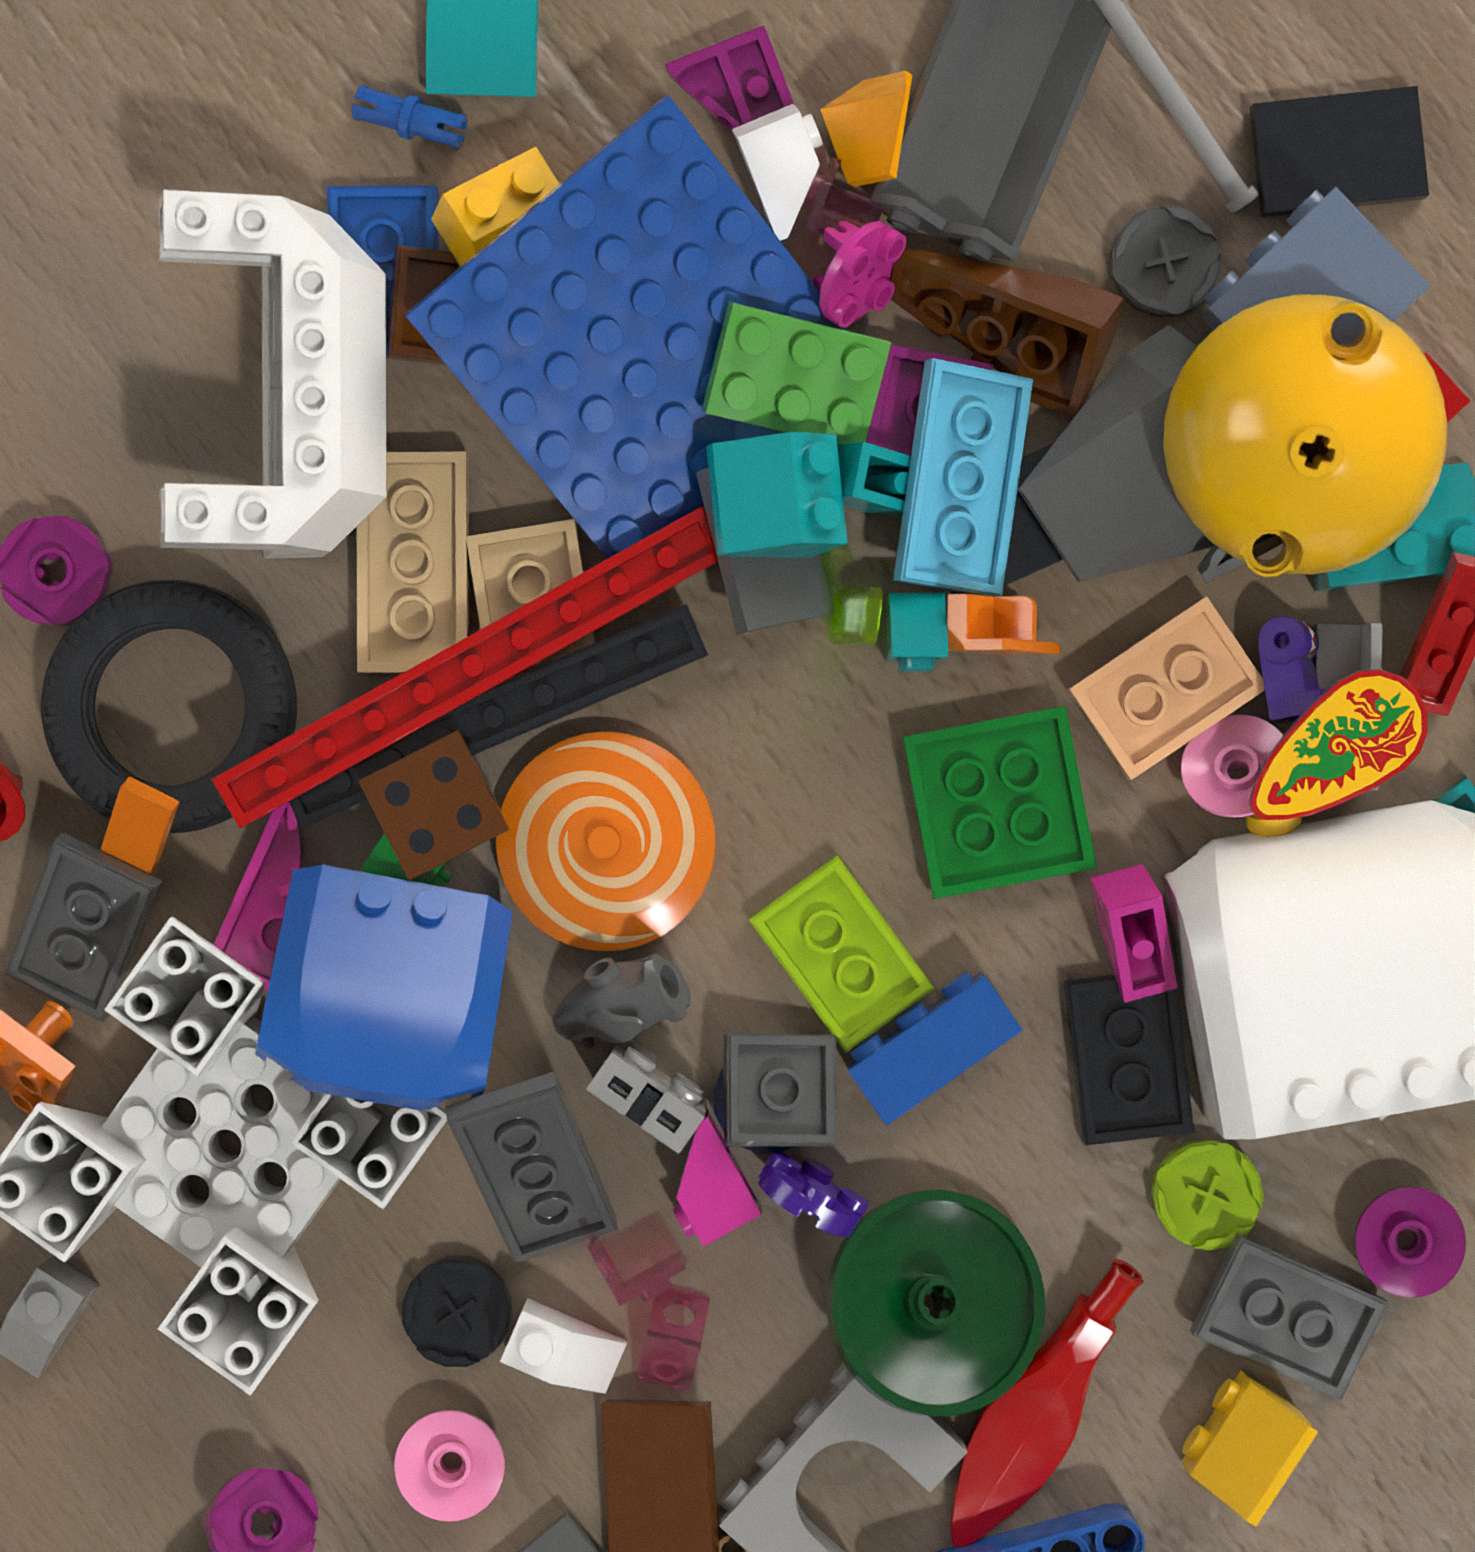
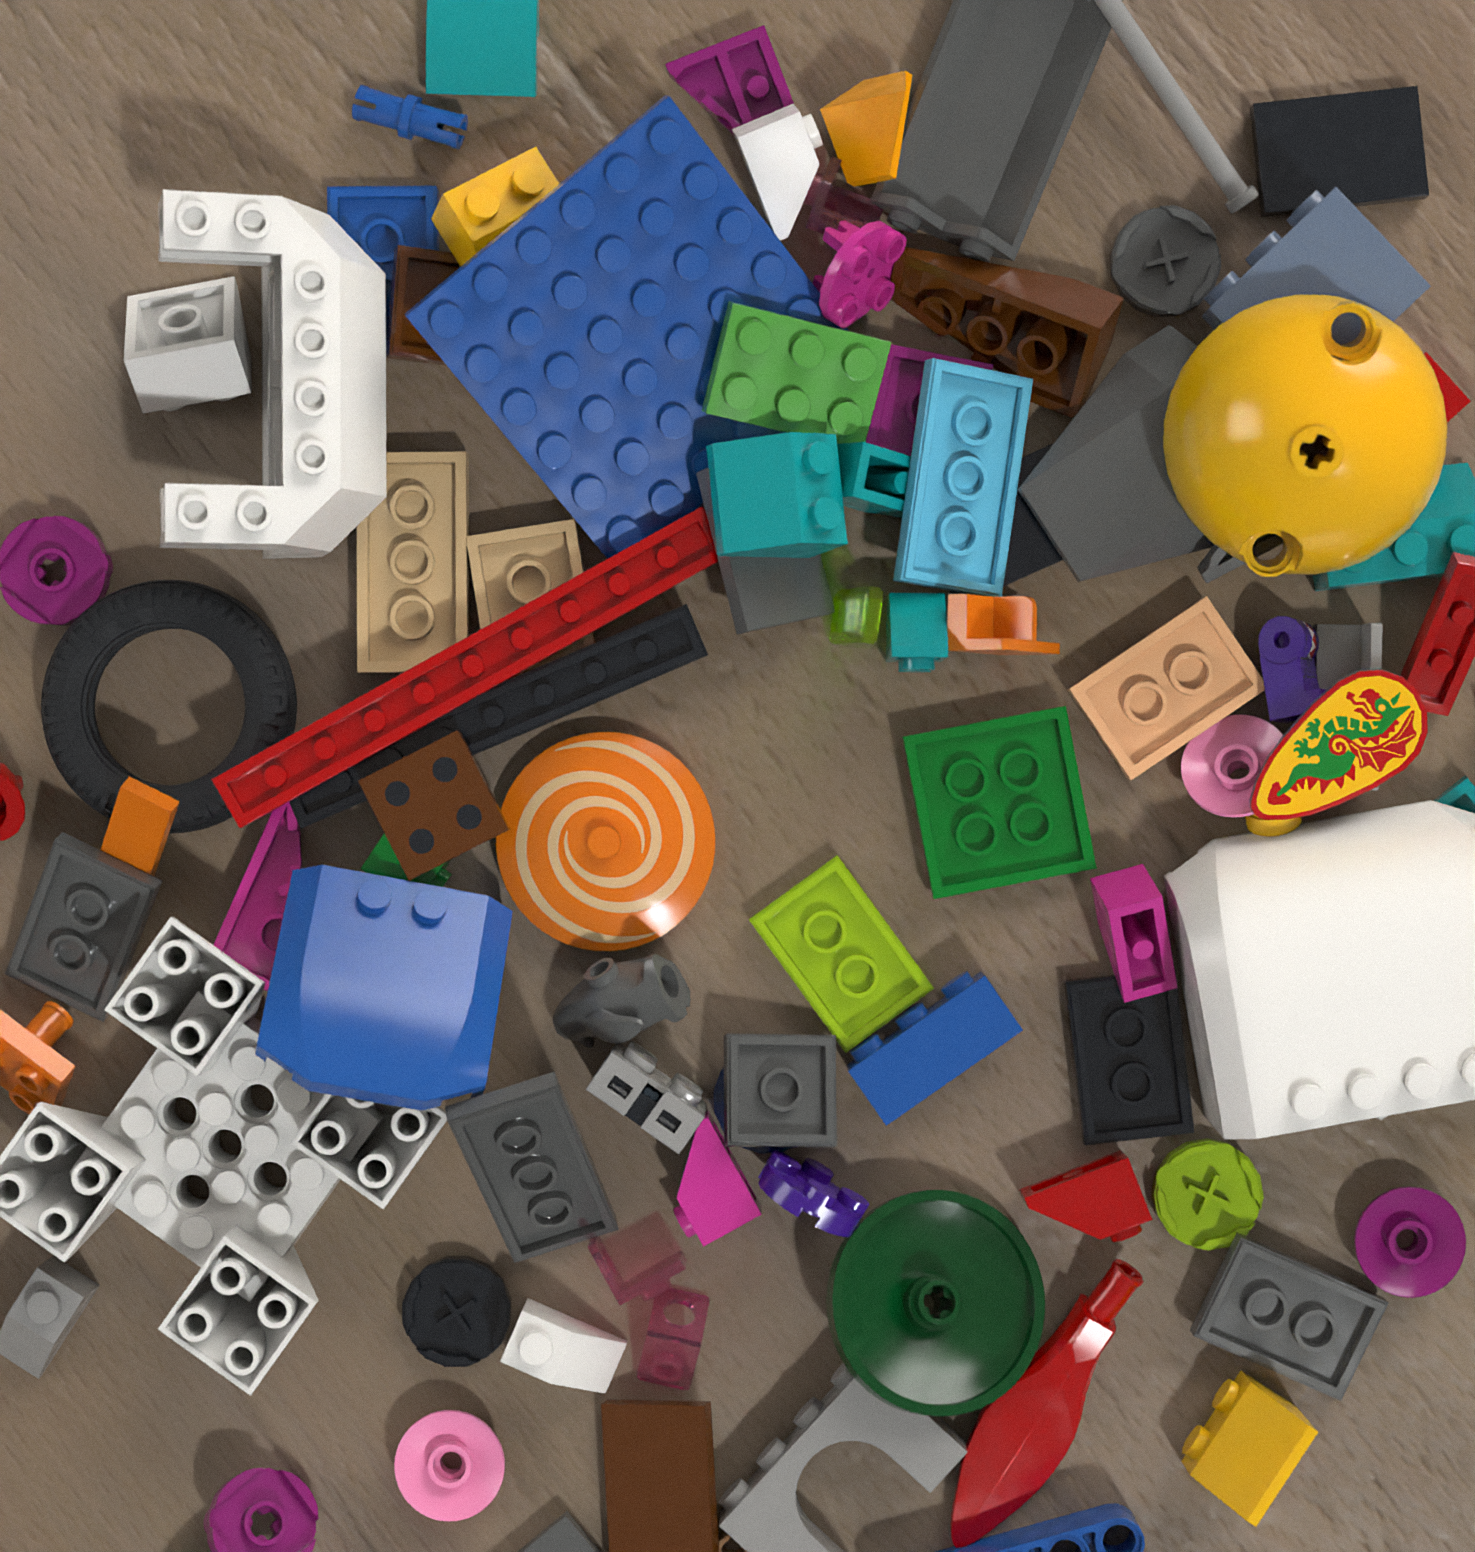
(187, 345): none -> white slope
(1093, 1198): none -> red slope

